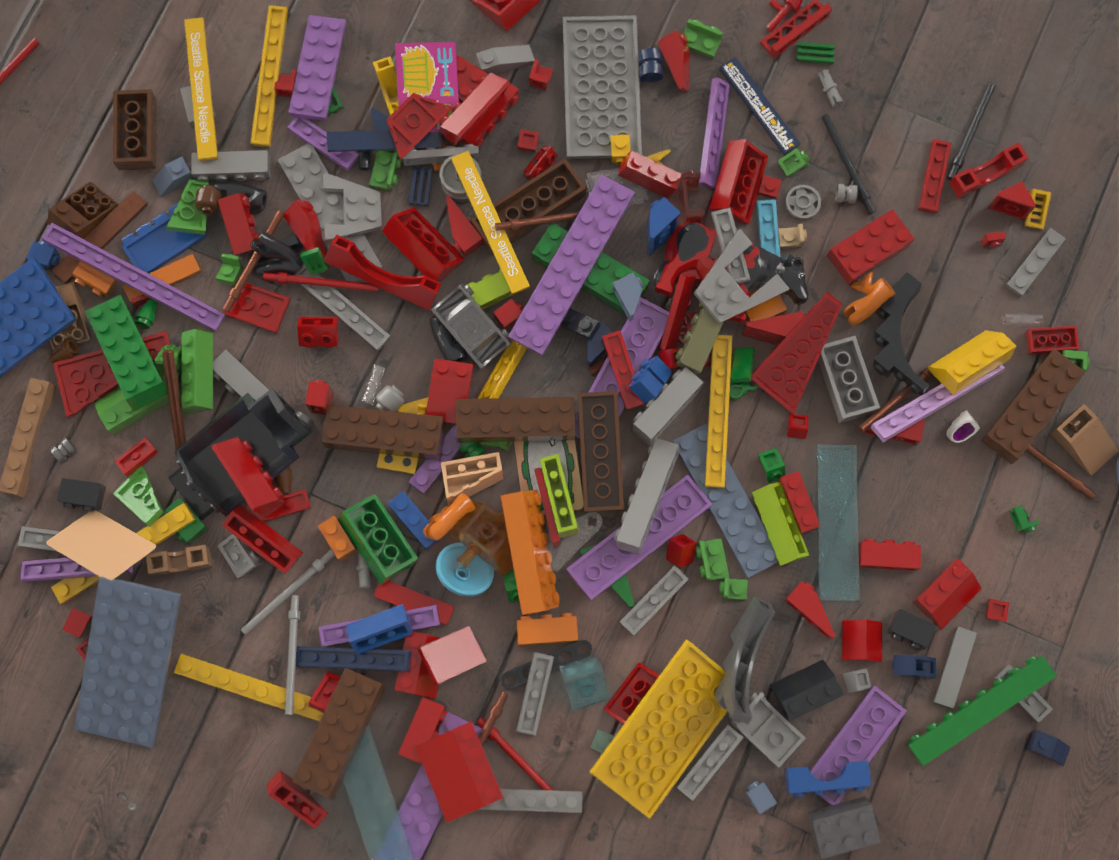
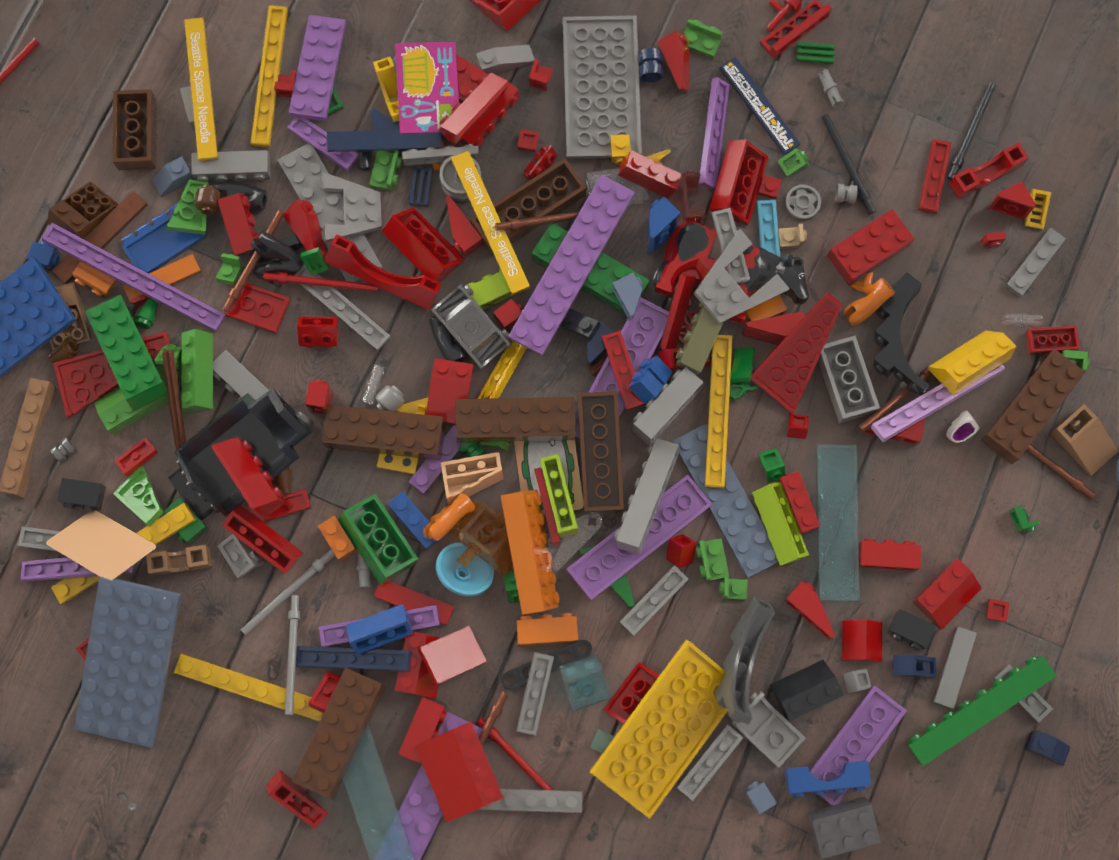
(77, 622): red panel -> none
(414, 121): red wing -> none

